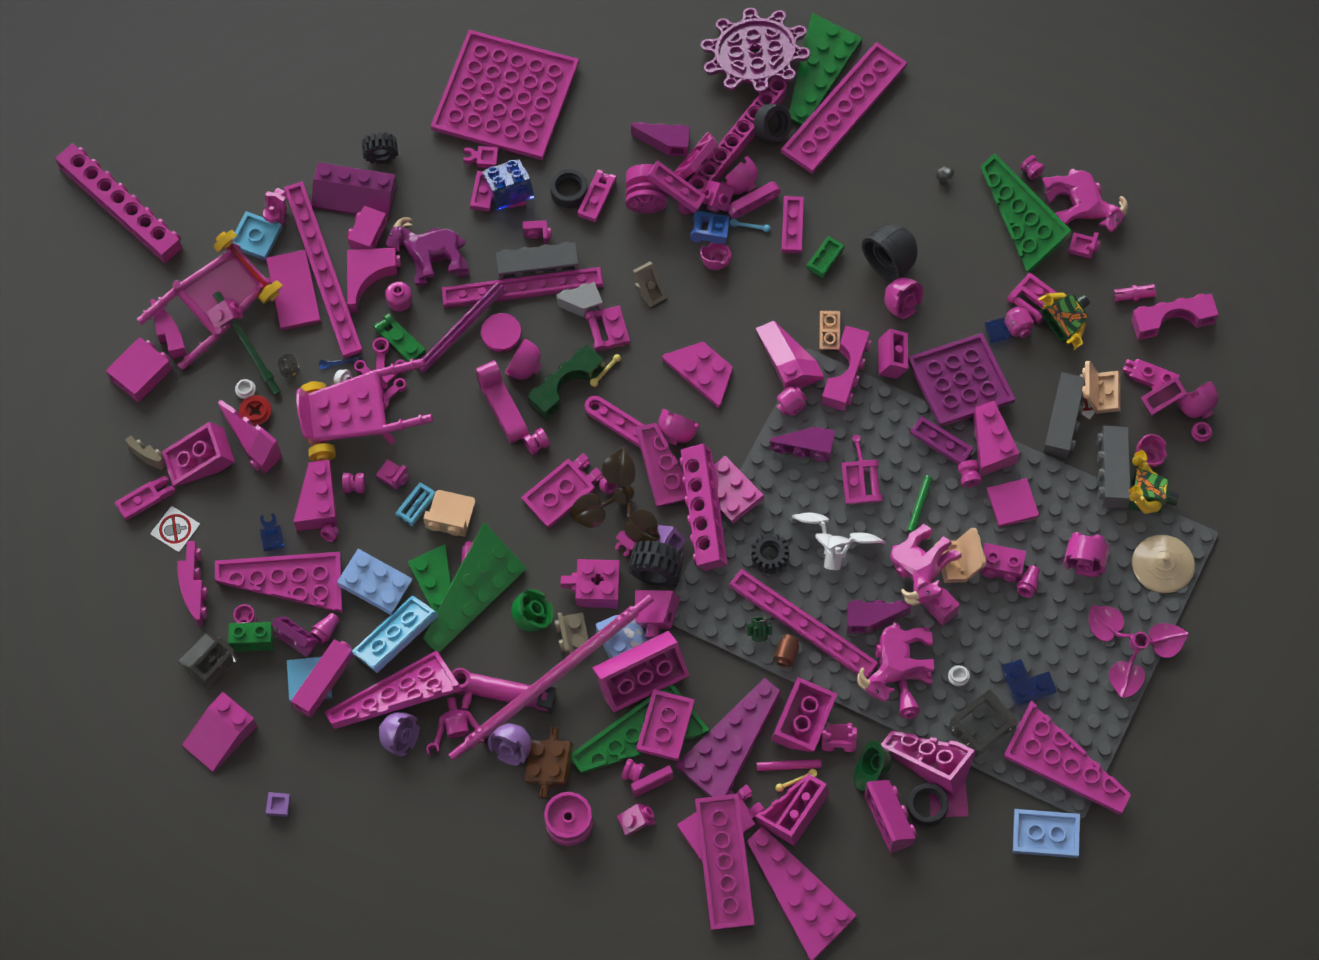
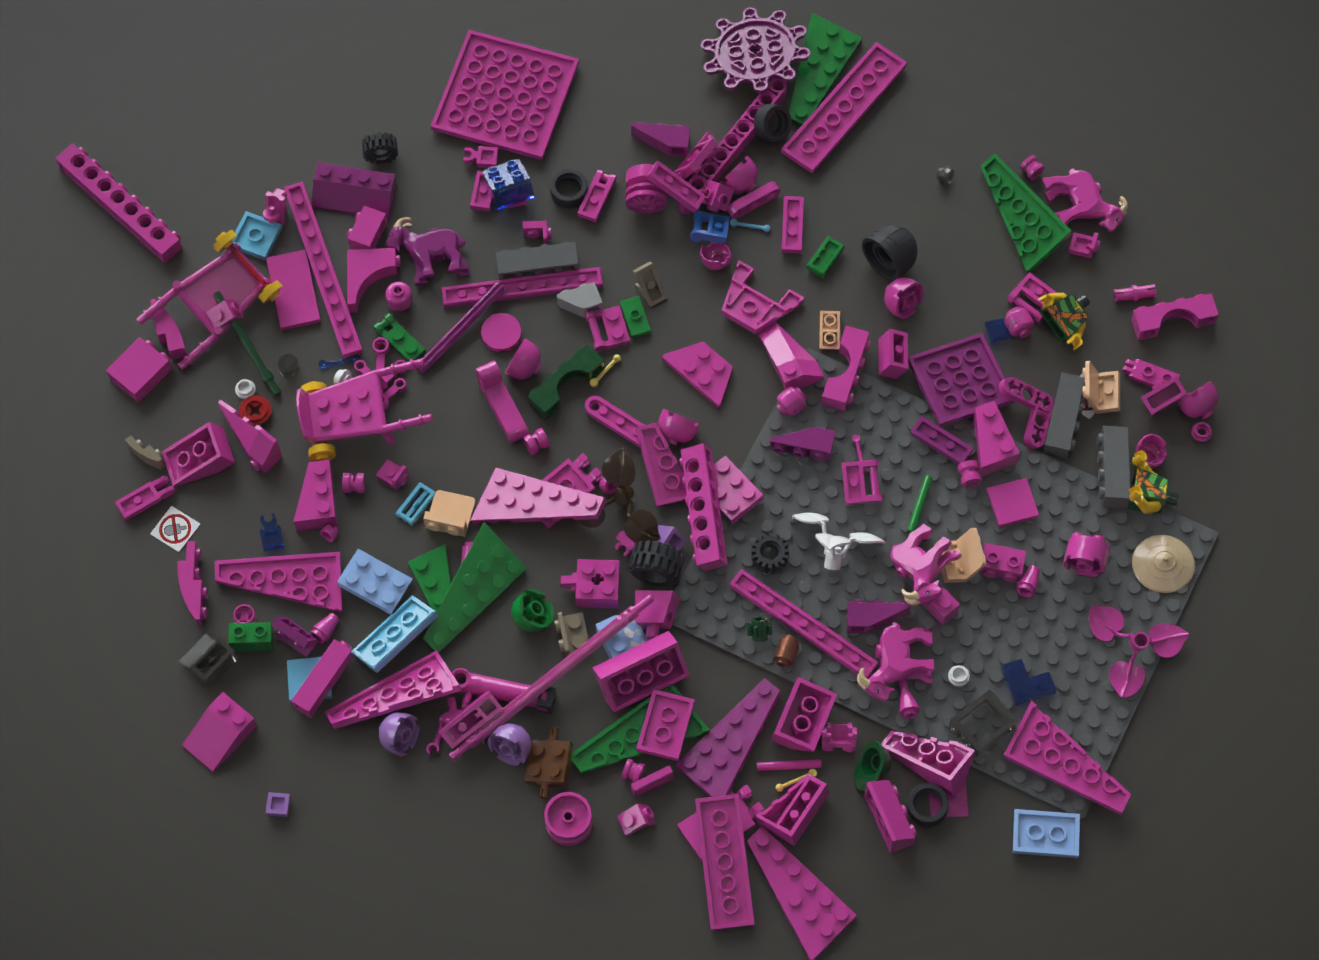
(470, 719): none -> dark pink slope
(528, 499): none -> wing
(635, 317): none -> green plate
(752, 308): none -> dark pink wing
(1037, 409): none -> dark pink beam

